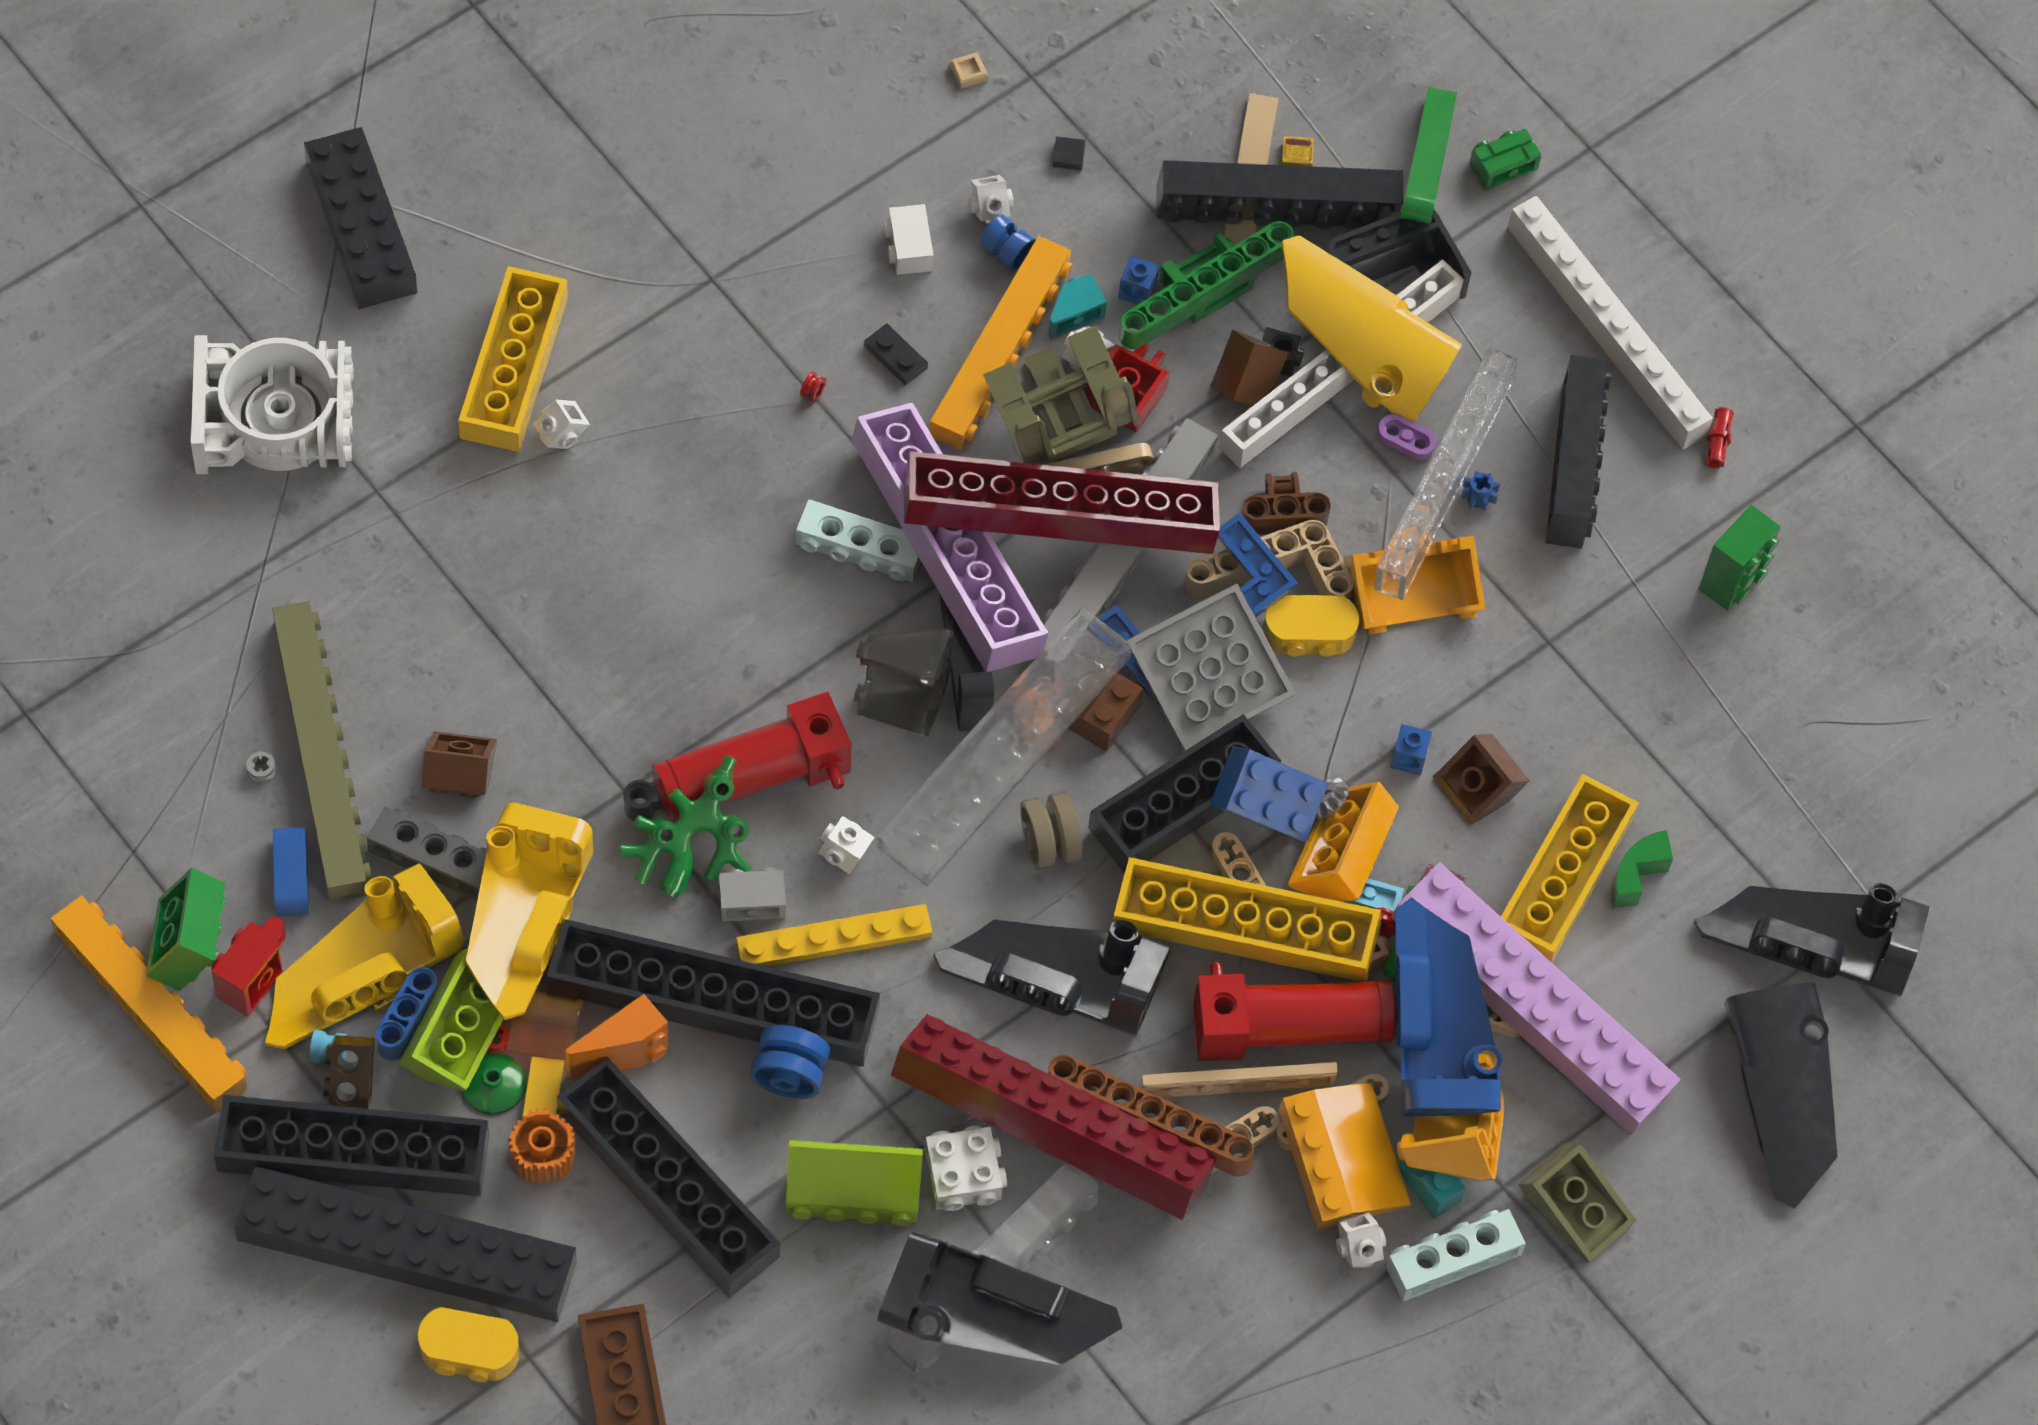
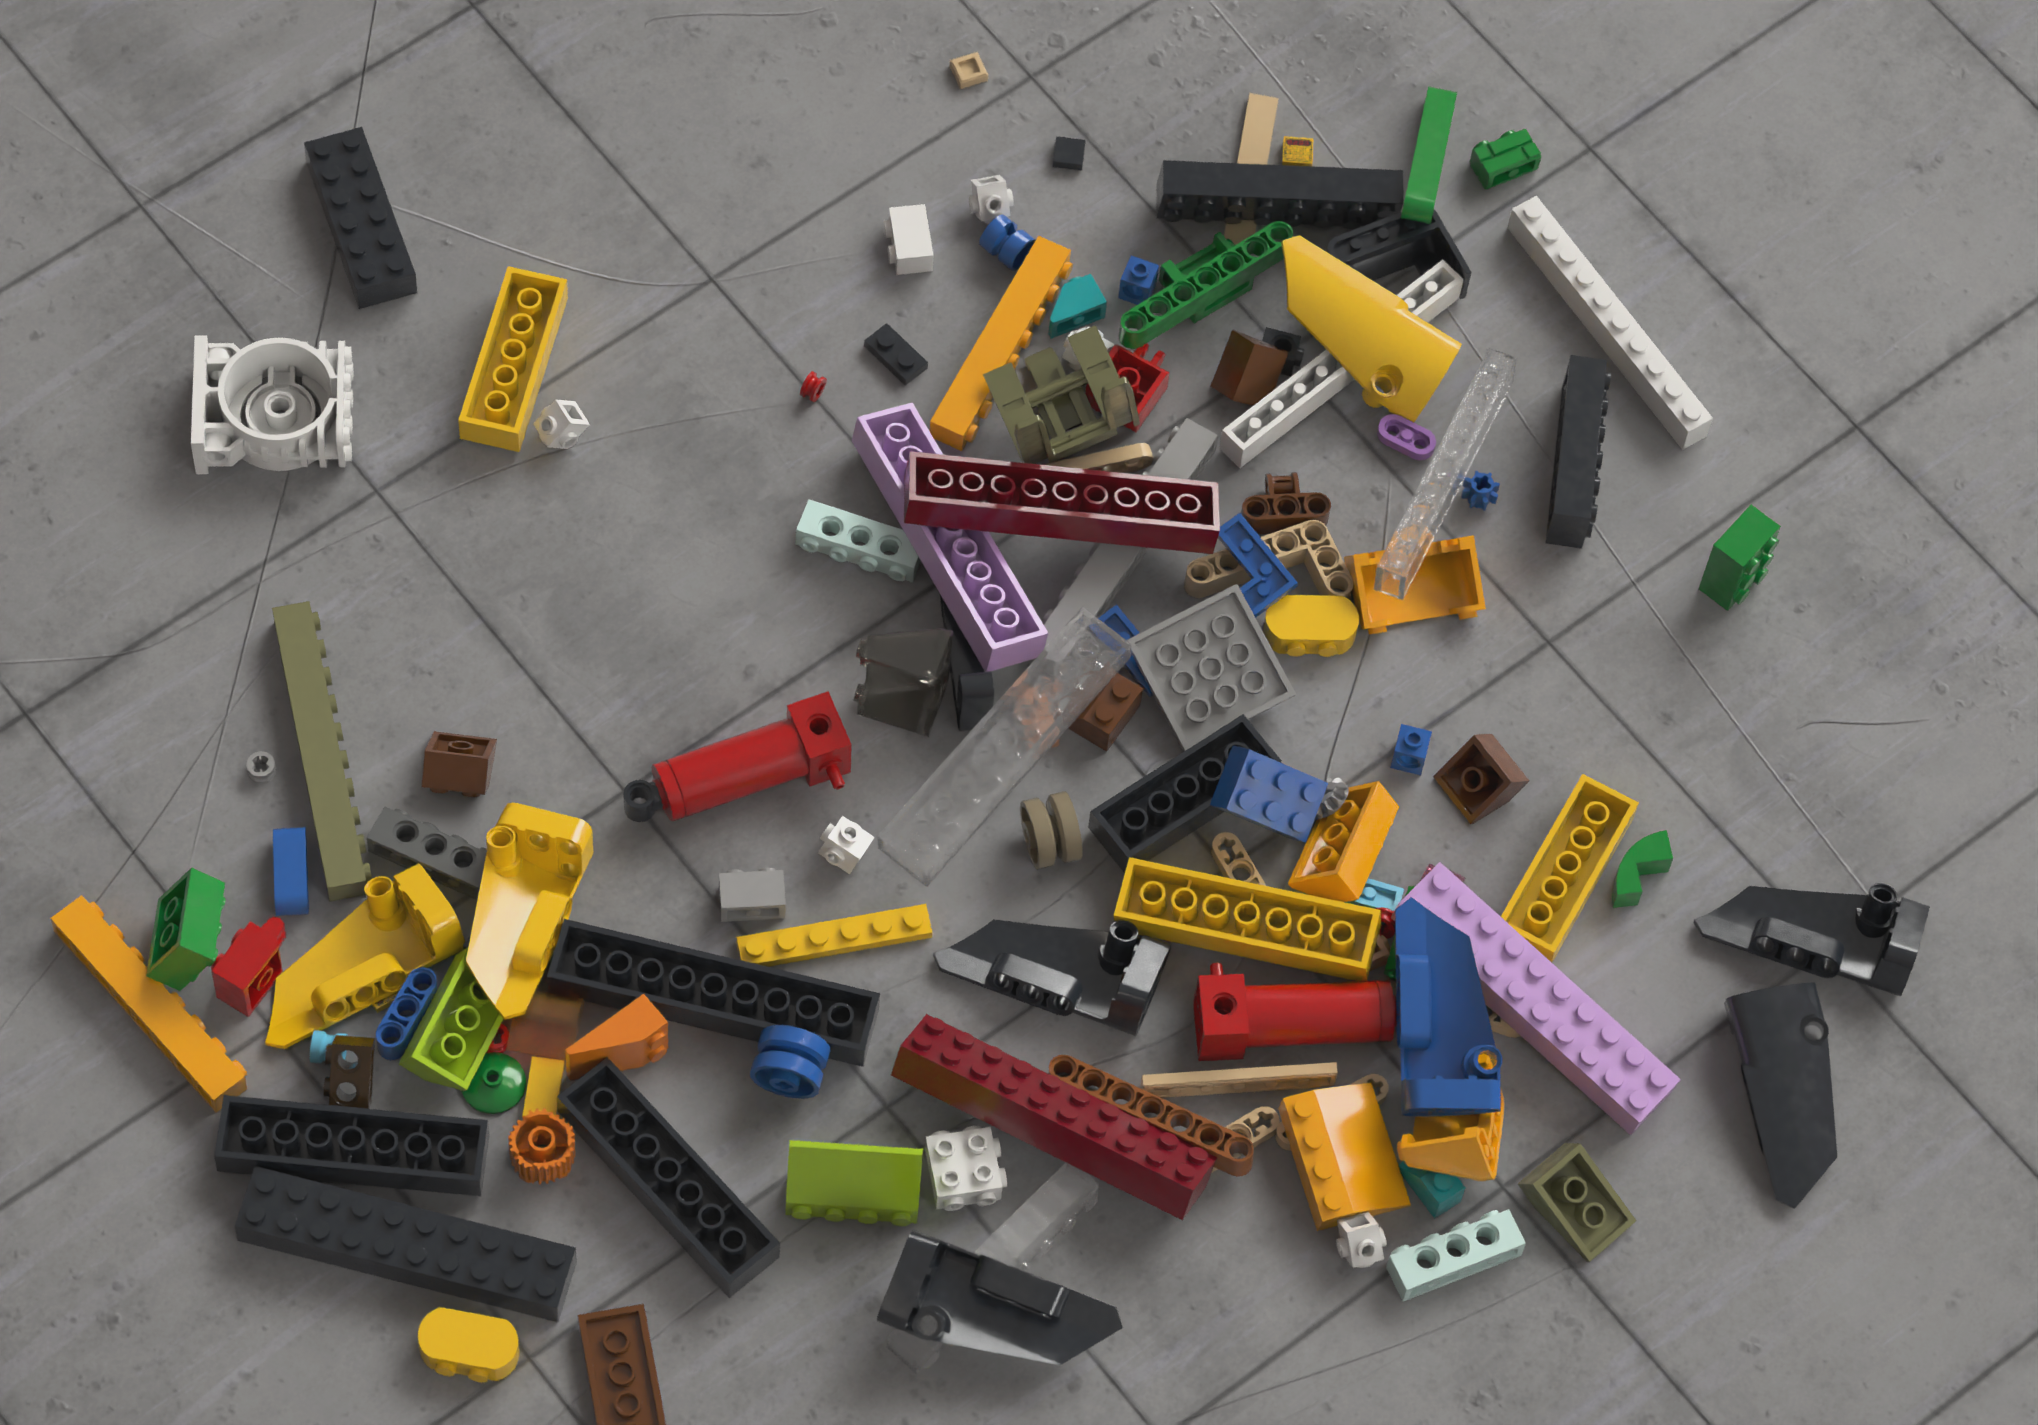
(694, 817): green plant -> none
(1719, 437): red pin -> none

